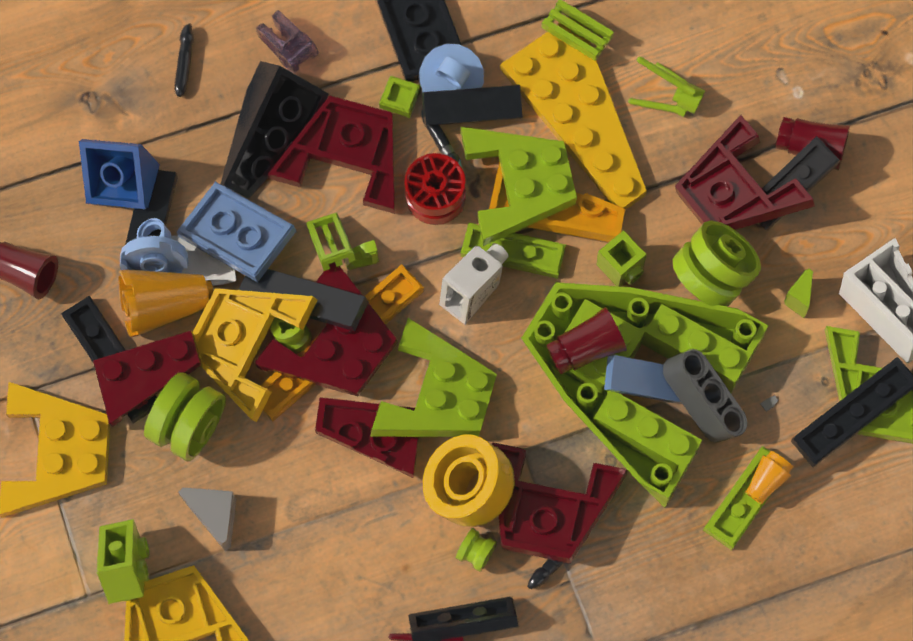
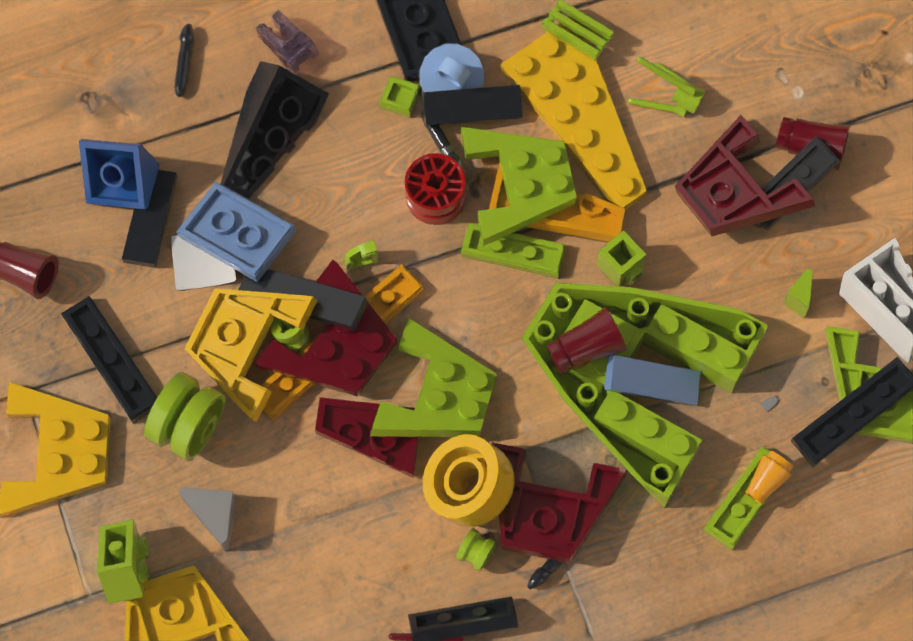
(141, 372): dark red wing -> none
(154, 252): light blue tile -> none
(160, 298): light orange cone -> none
(335, 255): lime tile -> none
(350, 138): dark red wing -> none
(472, 281): white torso -> none
(705, 396): dark grey beam -> none
(716, 264): lime wheel -> none

